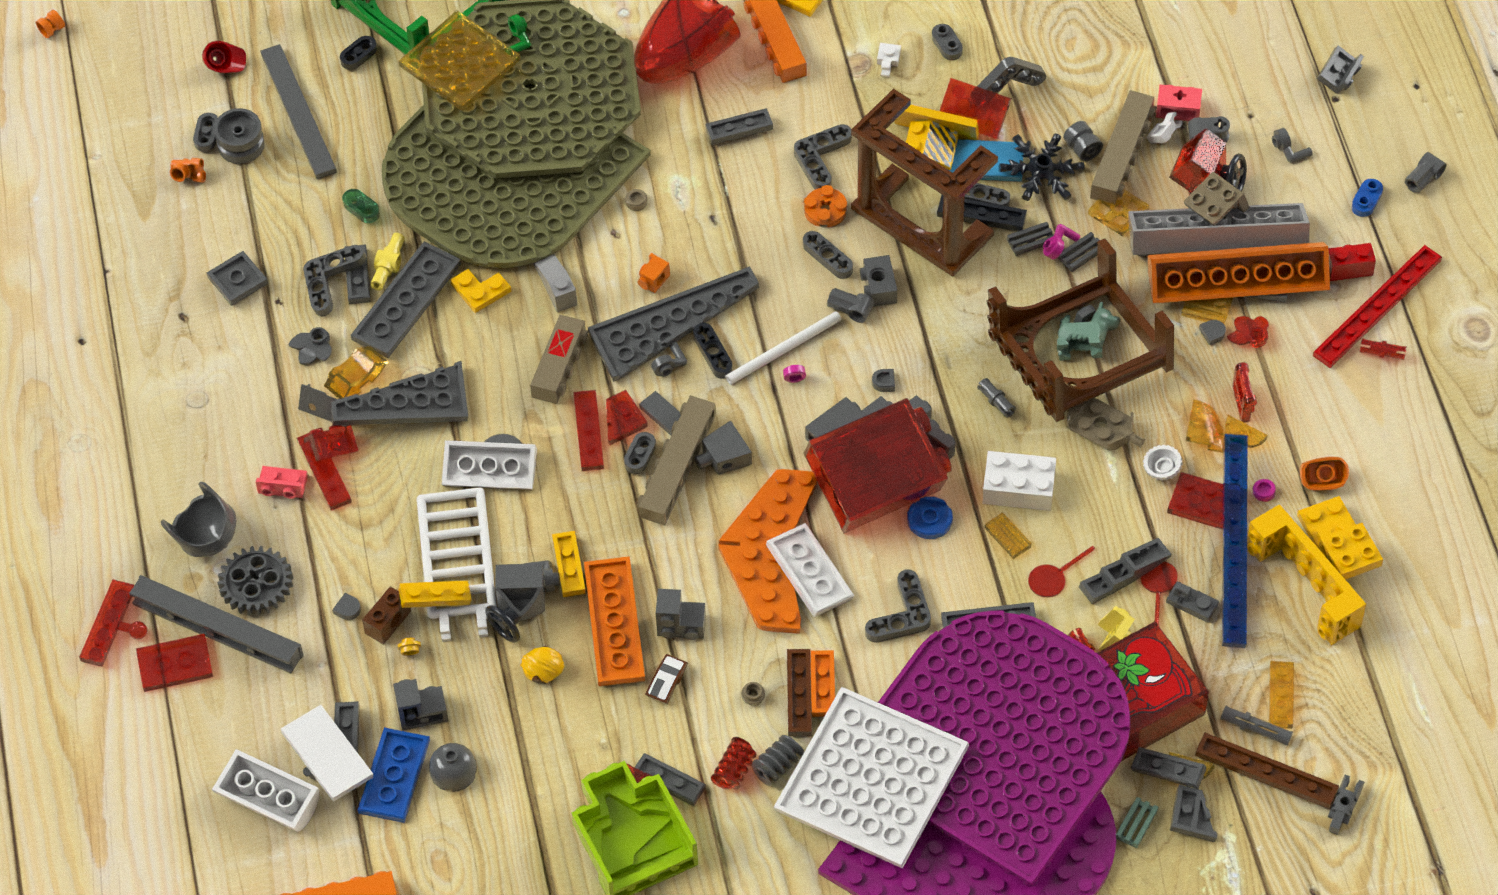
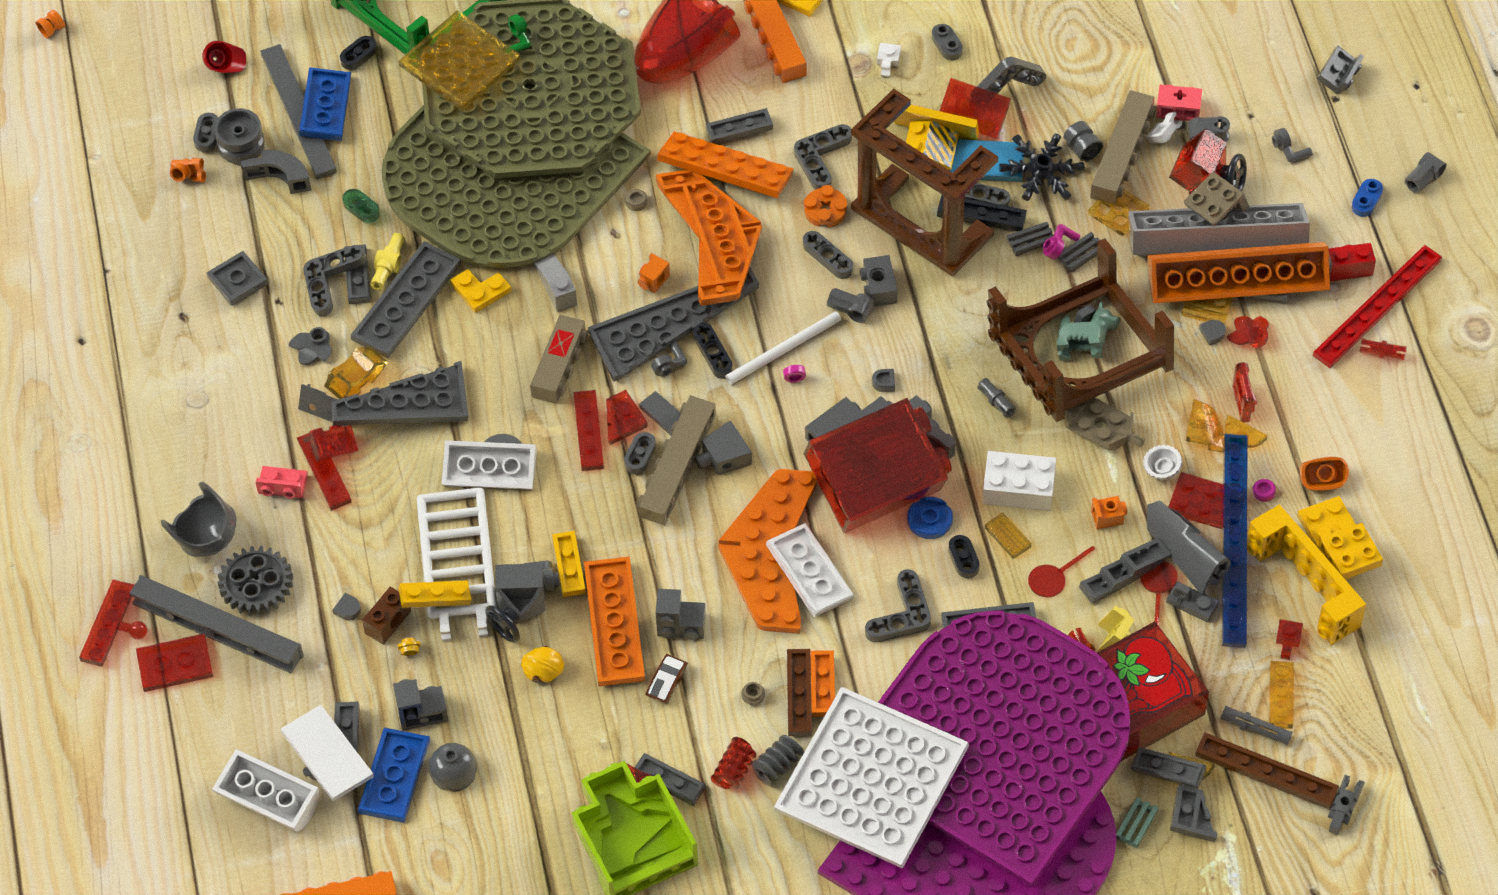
(279, 165): none -> dark grey arch
(325, 104): none -> blue tile
(724, 231): none -> orange wing
(725, 164): none -> orange plate
(963, 558): none -> black plate
(1108, 512): none -> orange brick
(1189, 549): none -> dark grey panel
(1288, 635): none -> clear red plate

